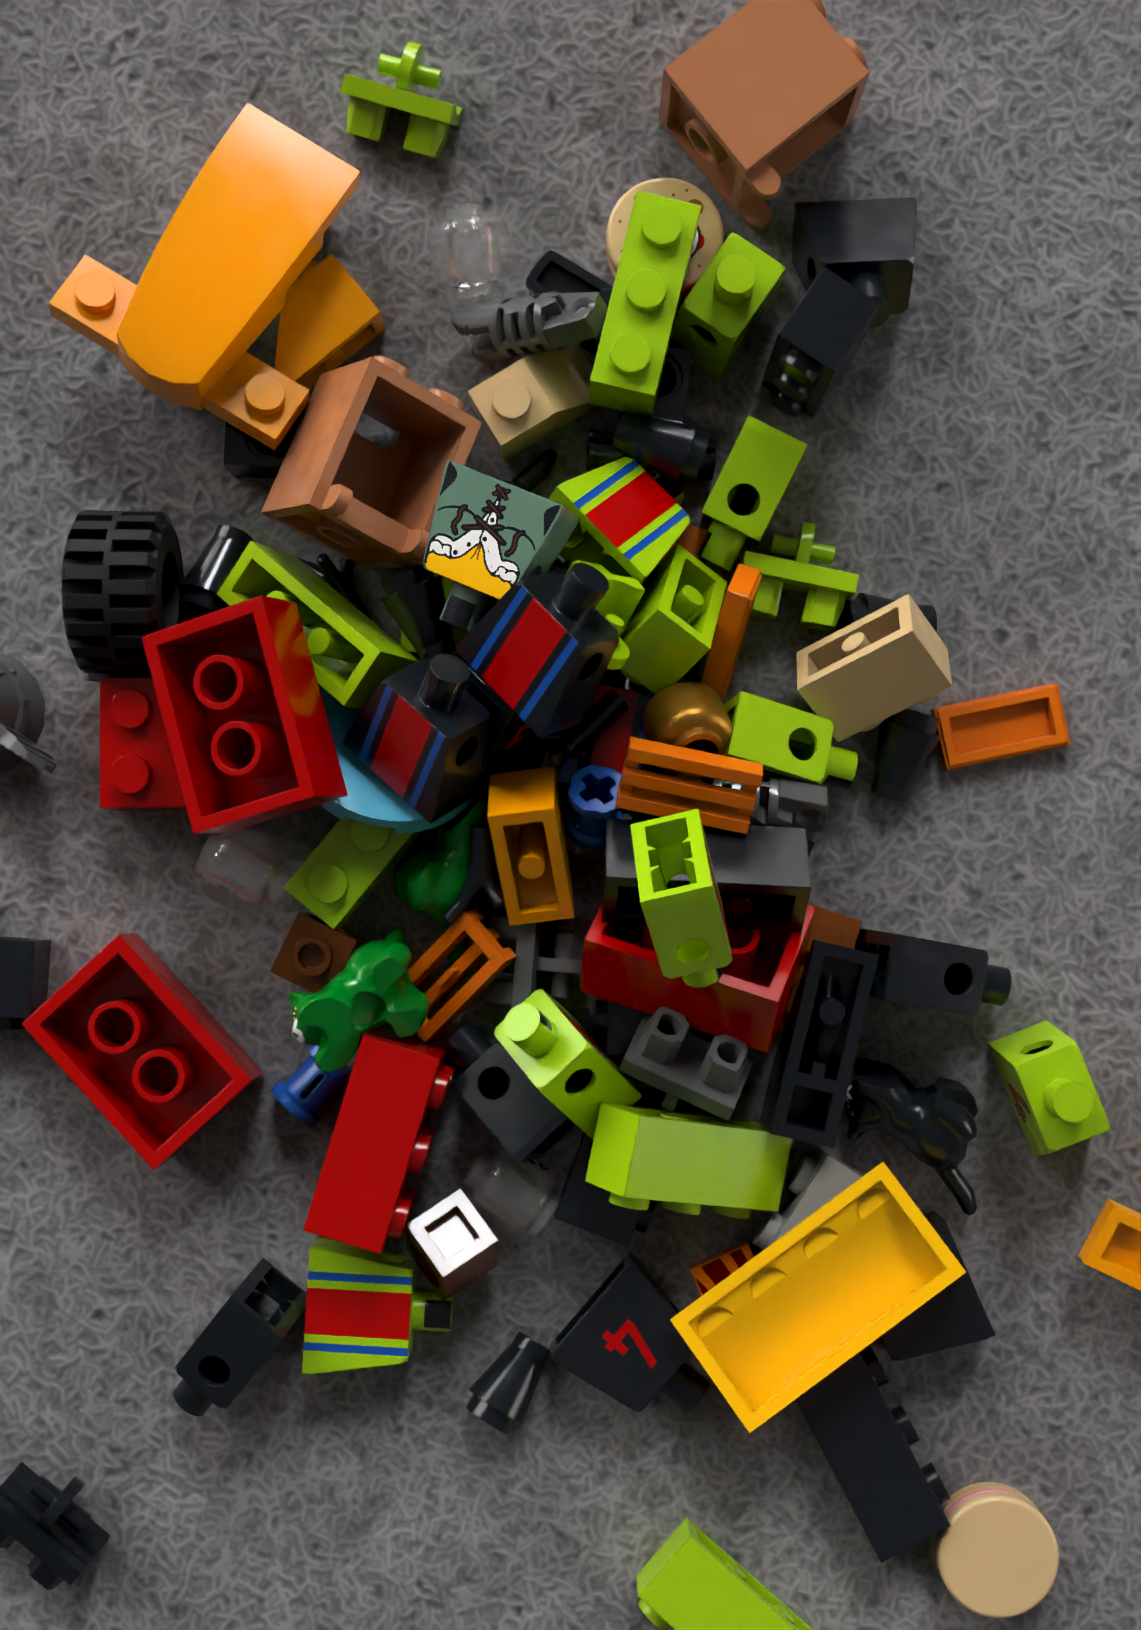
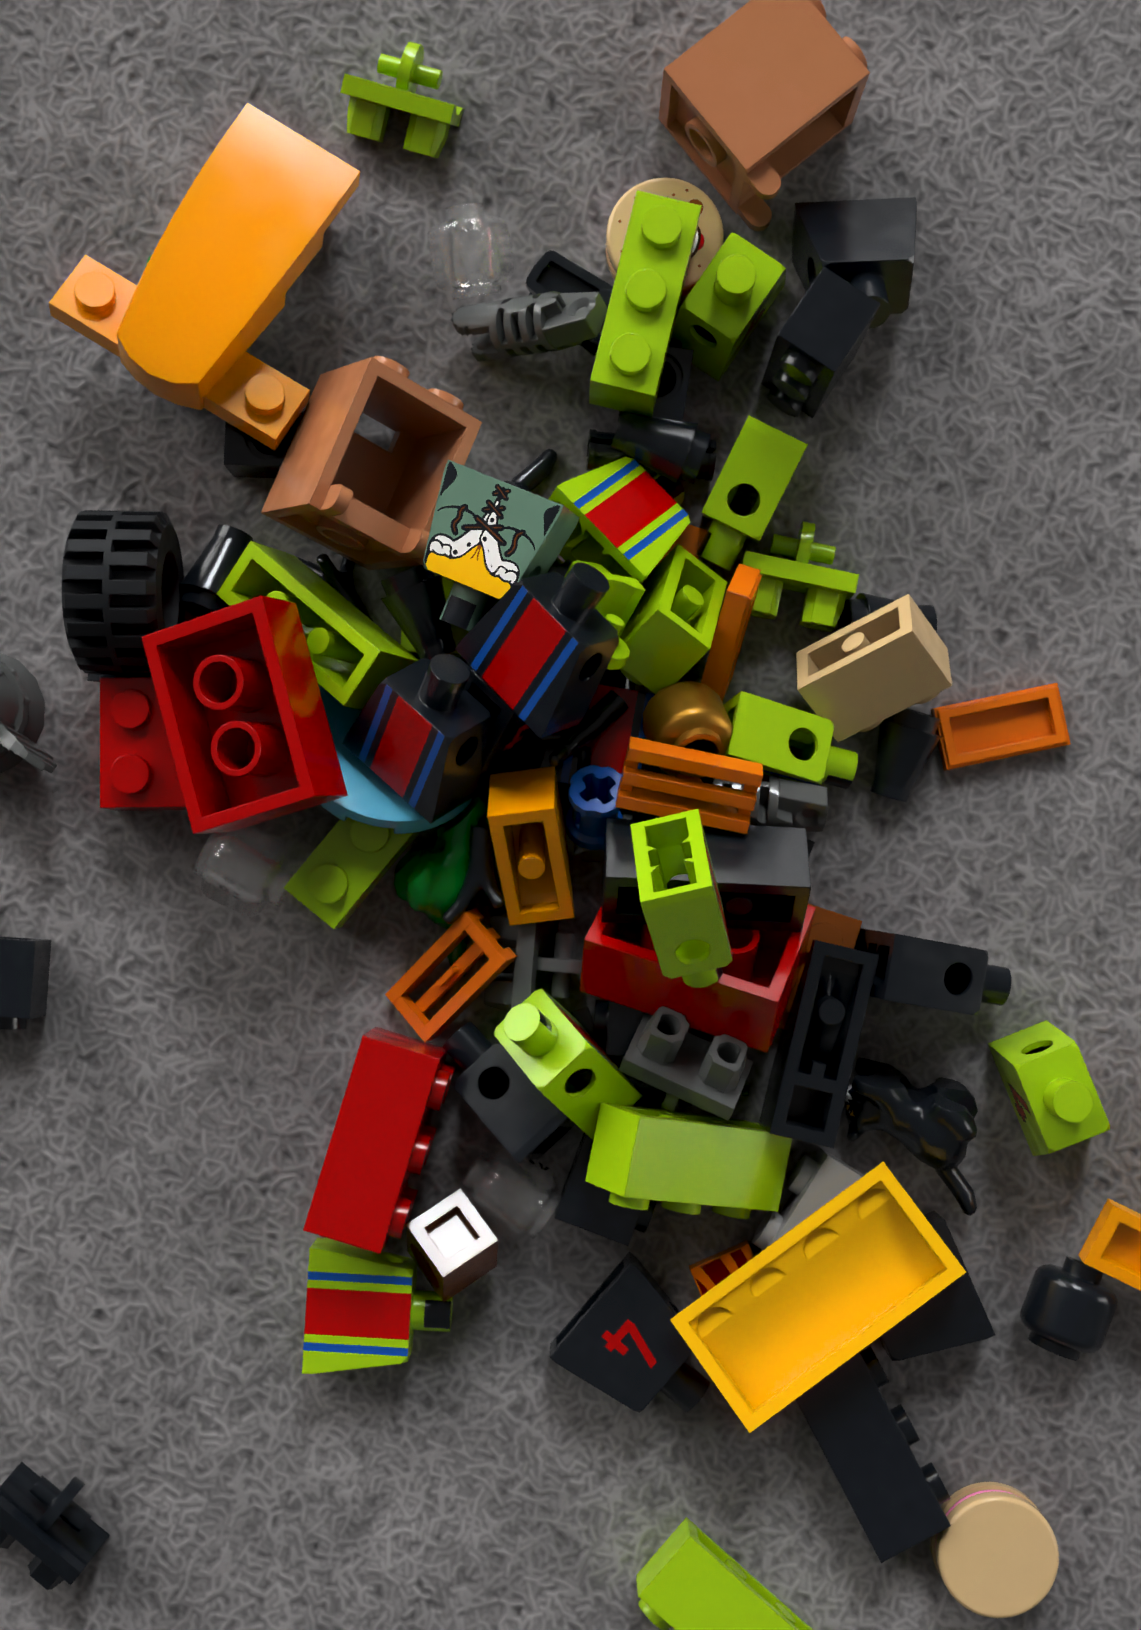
(142, 1048): red brick -> none
(237, 1341): black torso -> none
(304, 1105): blue bush -> none
(314, 952): reddish brown brick -> none
(323, 322): light orange slope -> none
(364, 996): green animal -> none
(508, 1385): black cone -> none
(532, 398): tan slope -> none
(1068, 1309): none -> black head

